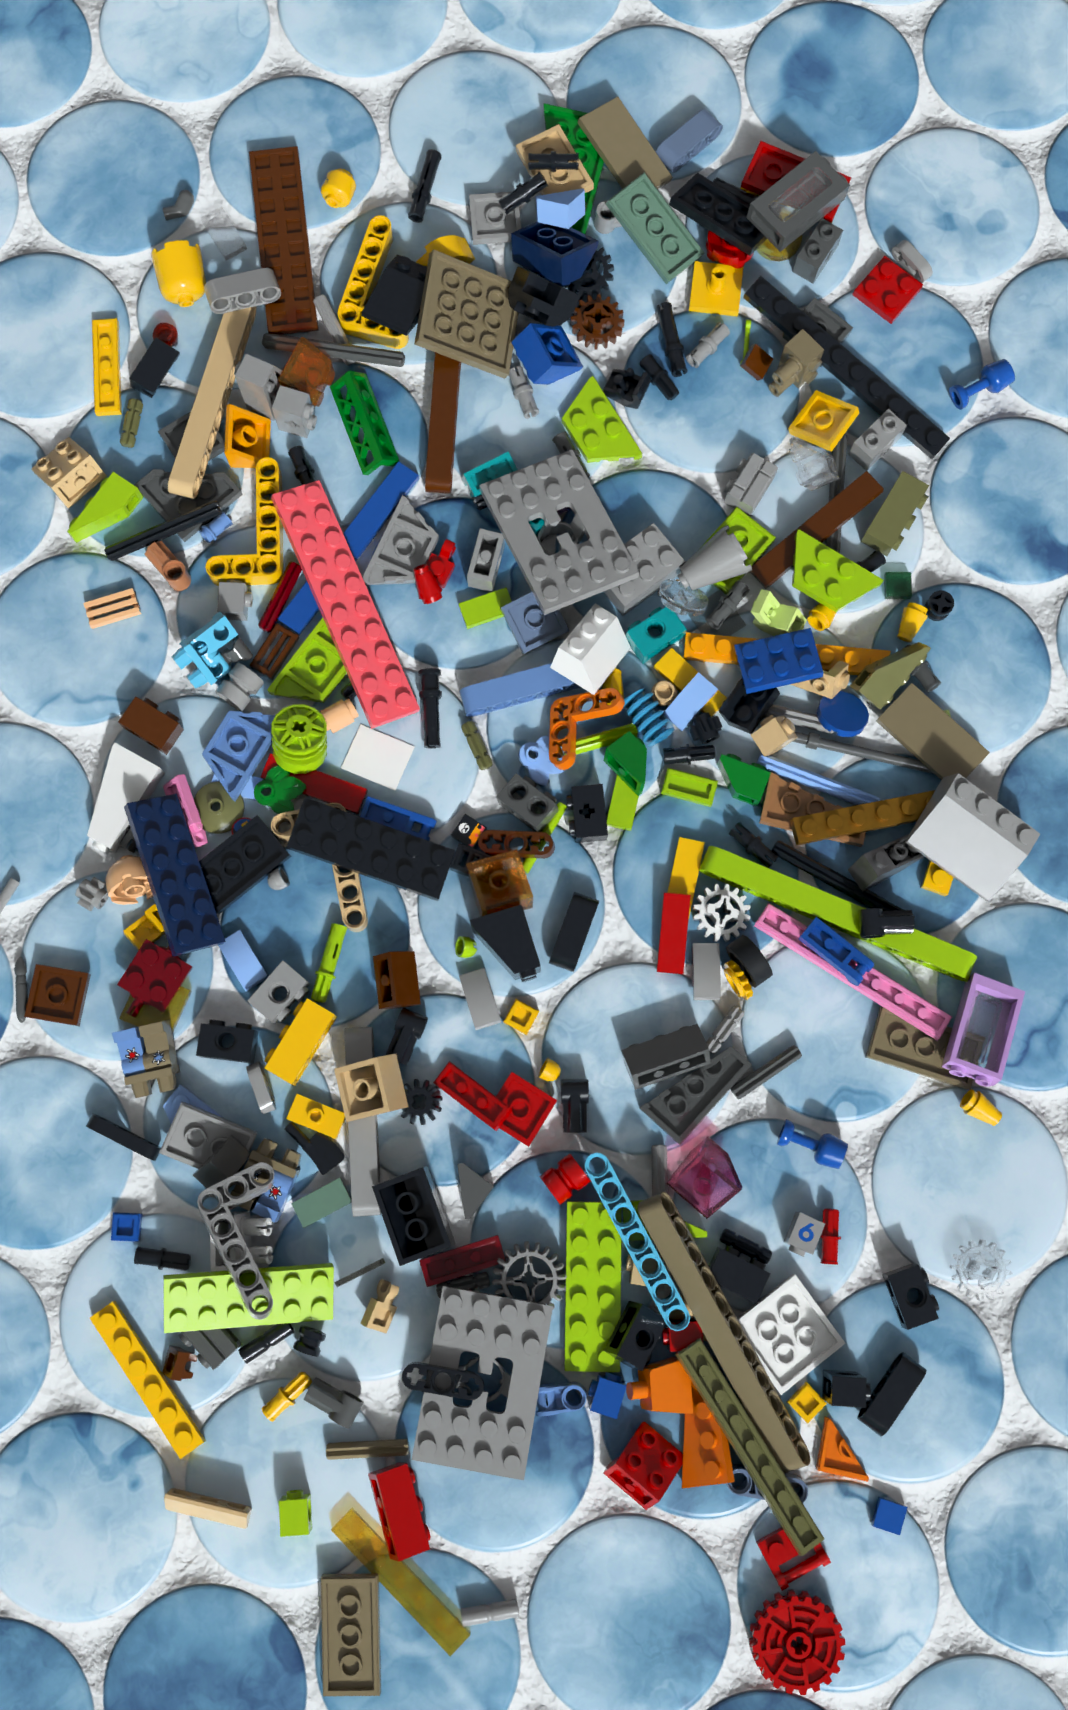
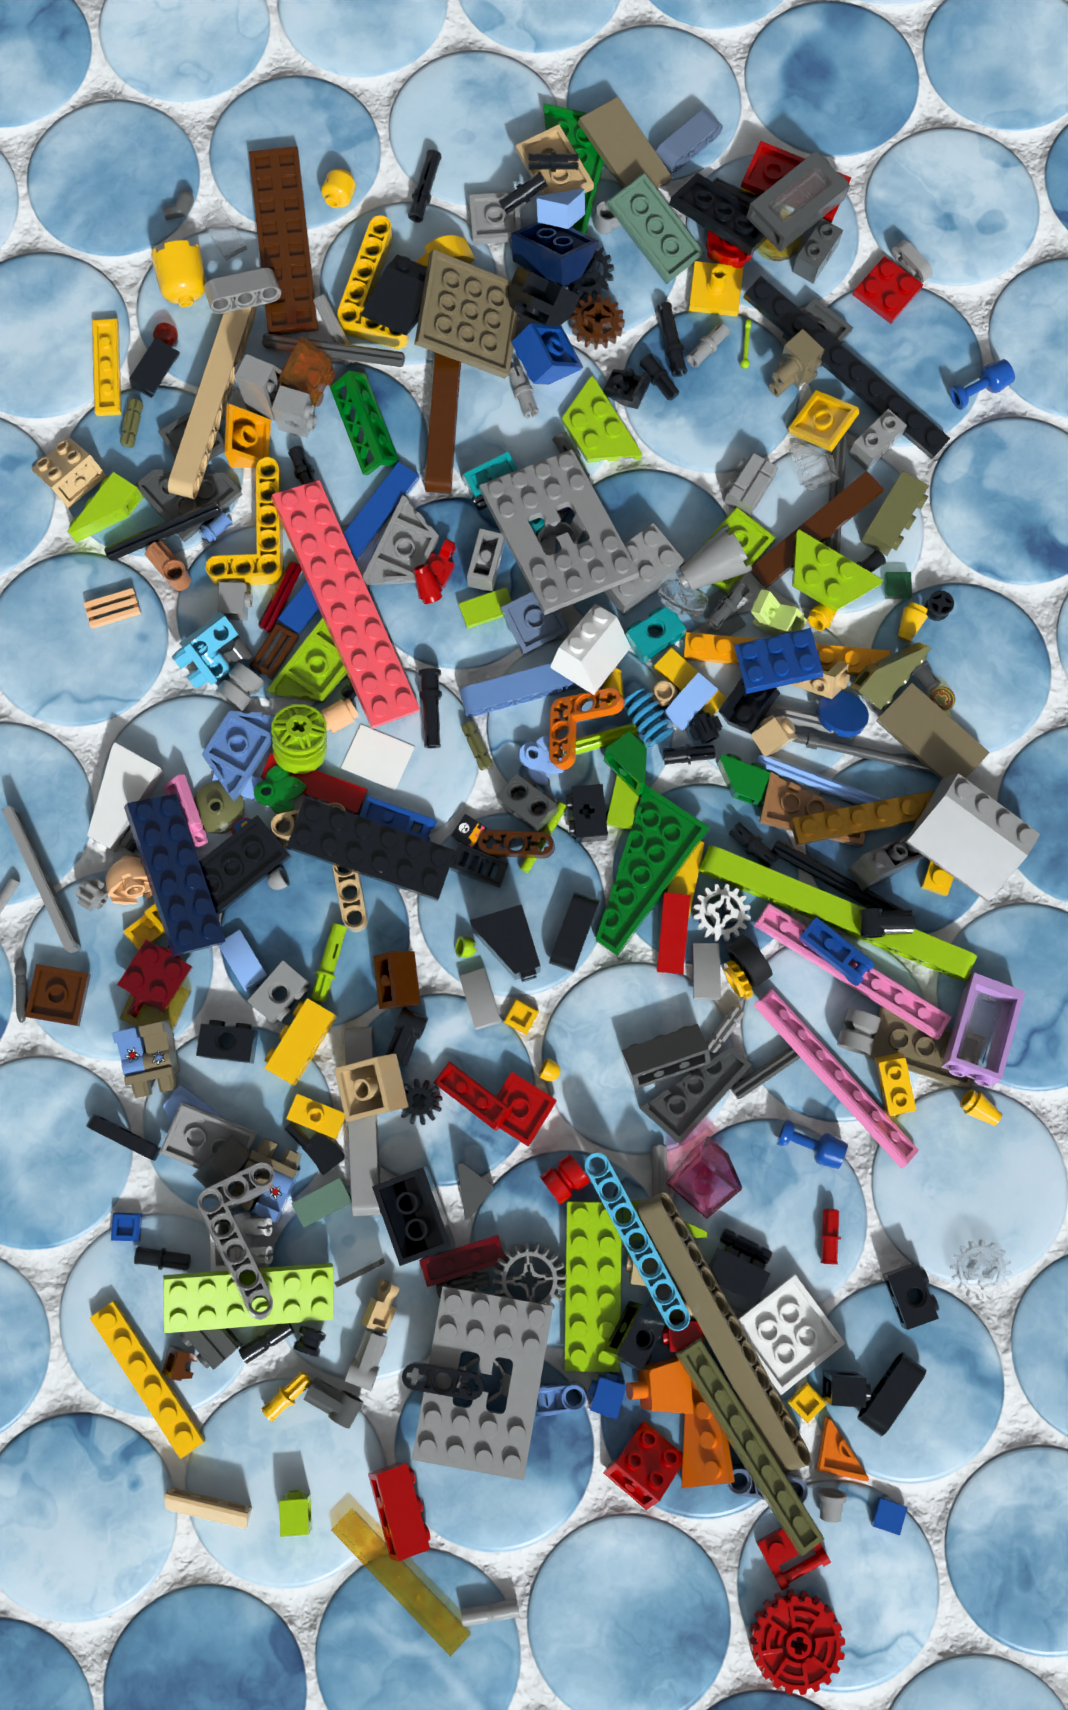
(41, 879): none -> light grey tile
(151, 725): reddish brown brick -> none
(261, 1087): light grey beam -> none
(351, 1634): dark tan tile -> none
(365, 1365): none -> light grey piece
(367, 1449): dark tan axle -> none
(499, 883): clear orange slope -> none
(574, 1100): black piece -> none
(652, 857): none -> green wing
(689, 787): lime tile -> none
(756, 362): reddish brown tile -> none
(803, 1234): light grey brick -> none
(831, 1504): none -> light grey piece
(836, 1078): none -> bright pink tile
(858, 1031): none -> light grey wheel
(895, 1084): none -> yellow brick
(943, 697): none -> clear yellow tile

